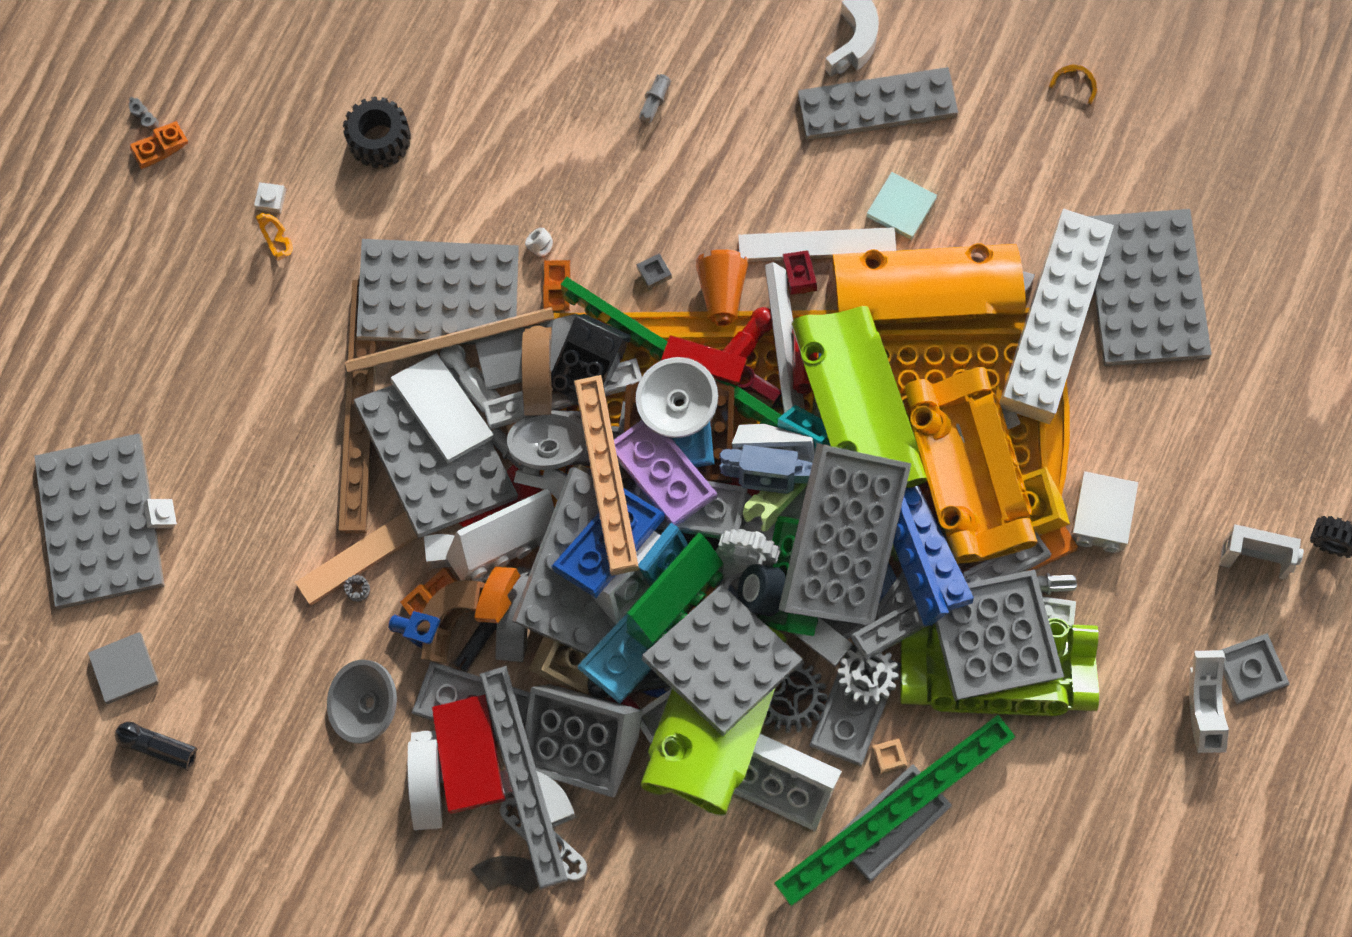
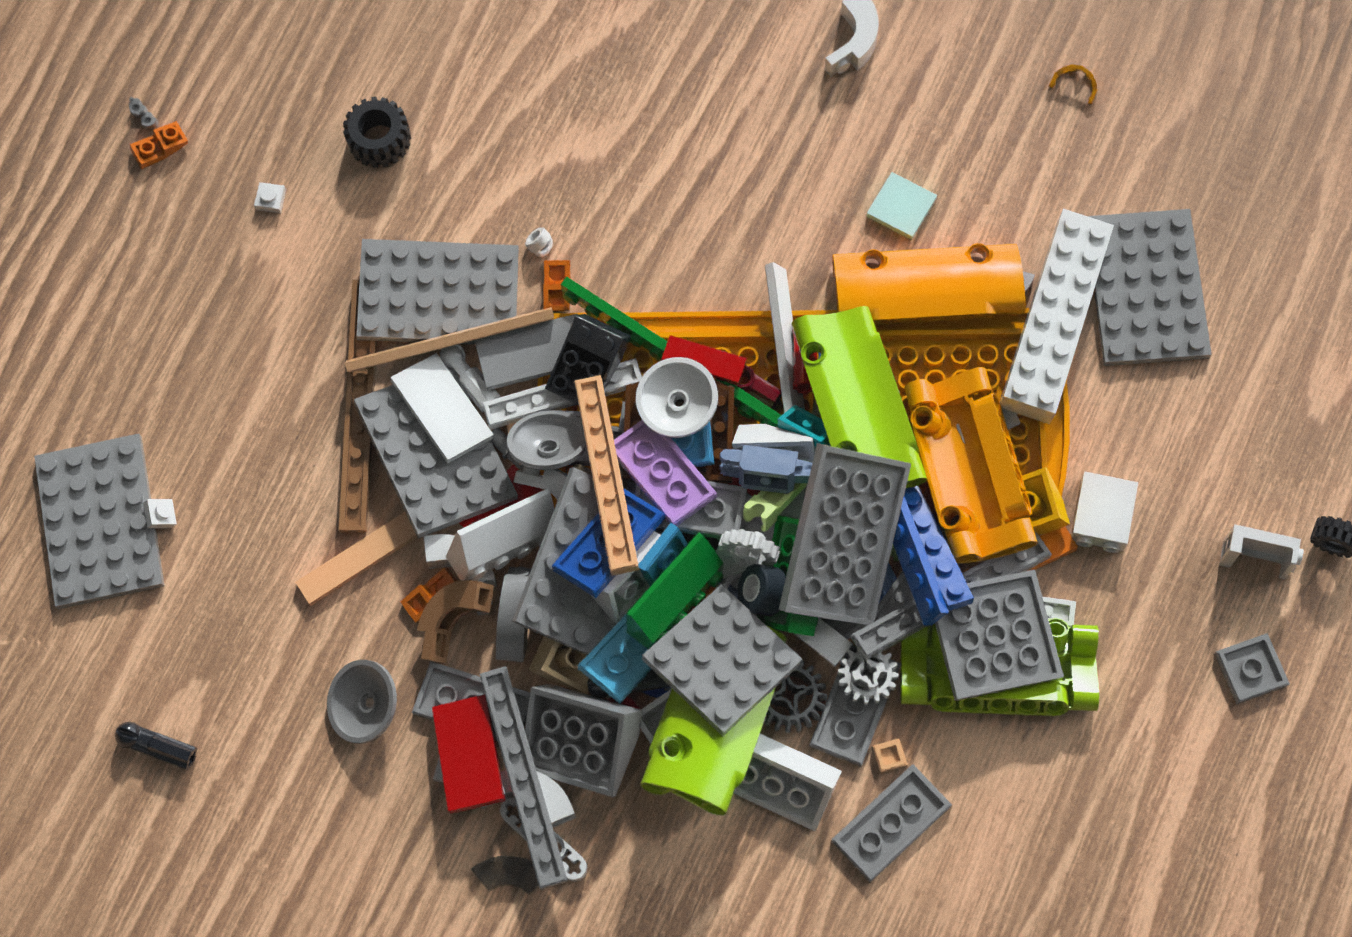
(123, 668): light grey tile -> none
(263, 220): light orange helmet -> none
(358, 580): light grey bush -> none
(409, 627): blue bracket -> none
(424, 781): white arch -> none
(475, 645): black pin -> none
(493, 598): orange slope -> none
(537, 370): medium nougat arch -> none
(654, 97): light grey axle -> none
(654, 271): flat silver plate -> none
(722, 283): orange cone -> none
(745, 341): red piece -> none
(799, 272): dark red slope -> none
(819, 243): white tile -> none
(877, 103): light grey plate -> none
(894, 810): green plate -> none
(1056, 583): light grey axle -> none
(1206, 703): white arch -> none

